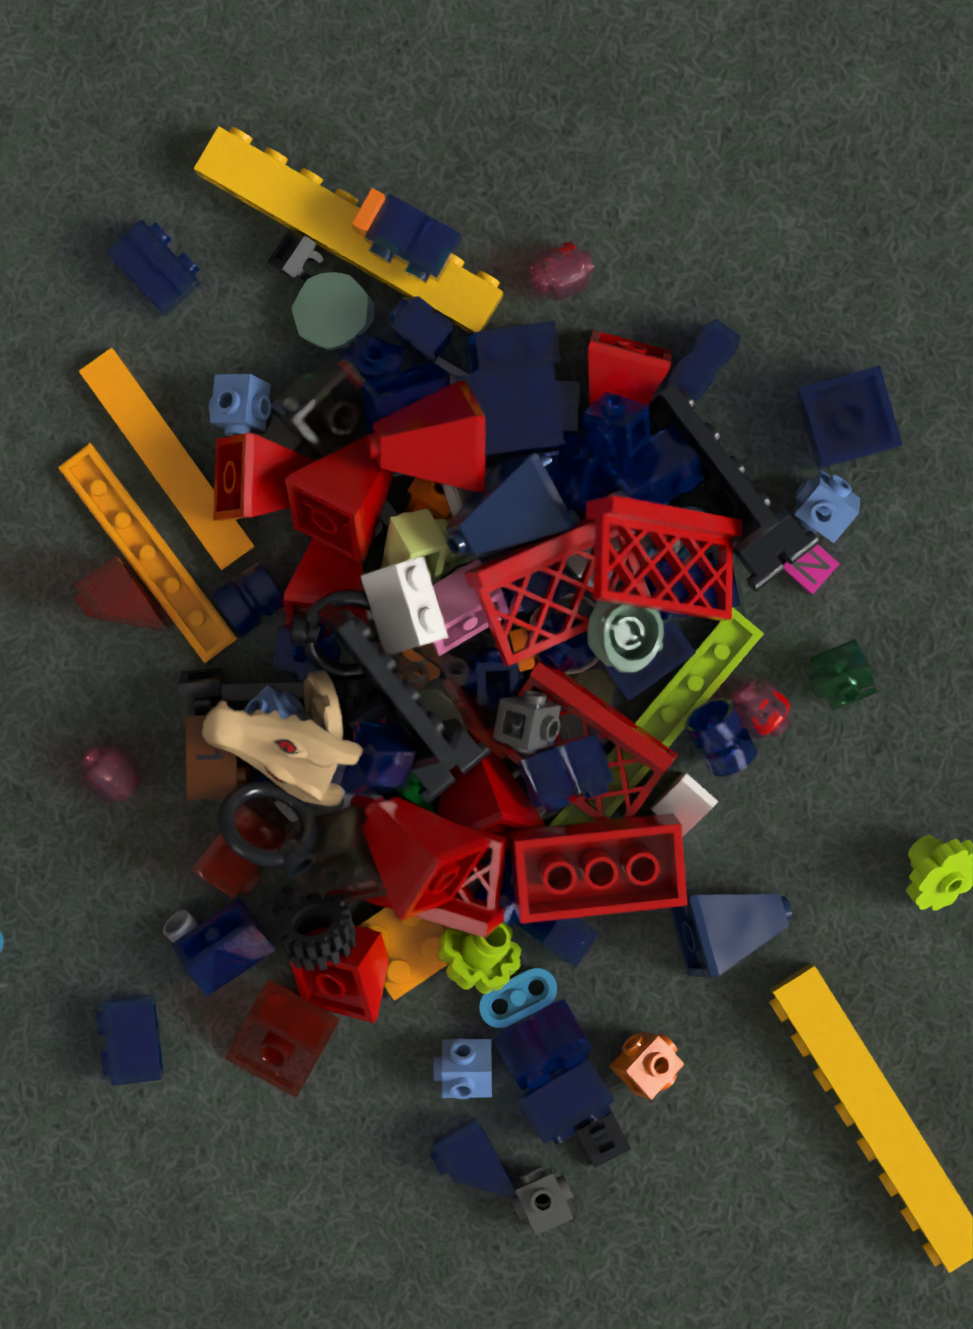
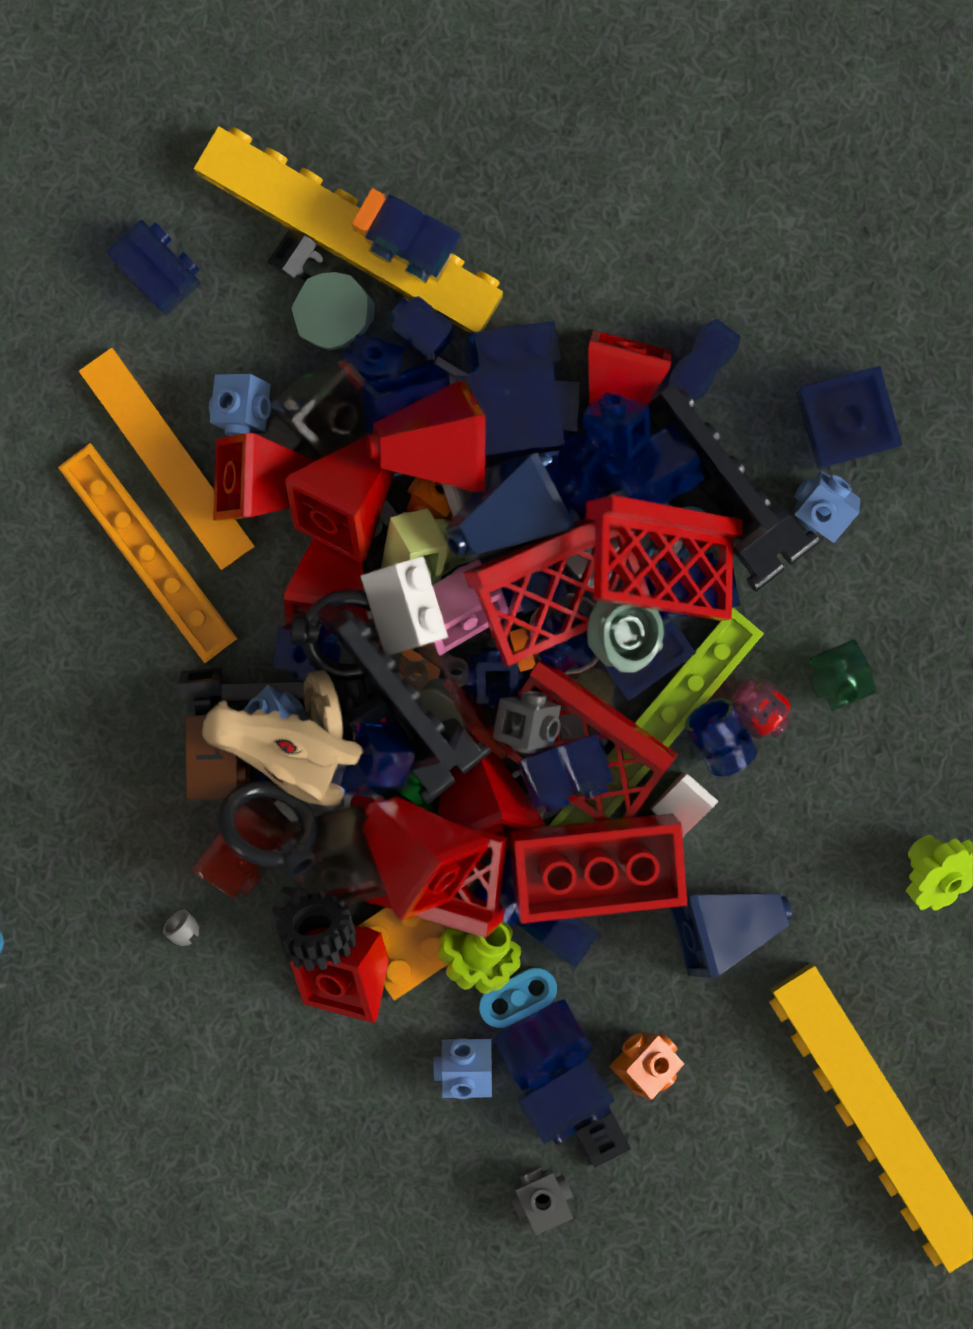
(109, 773): clear pink head -> none
(118, 597): clear red slope -> none
(131, 1040): clear blue brick -> none
(223, 947): clear blue brick -> none
(249, 599): clear blue wheel -> none
(282, 1038): clear red slope -> none
(472, 1159): clear blue slope -> none
(561, 271): clear pink head -> none
(812, 569): dark pink tile -> none

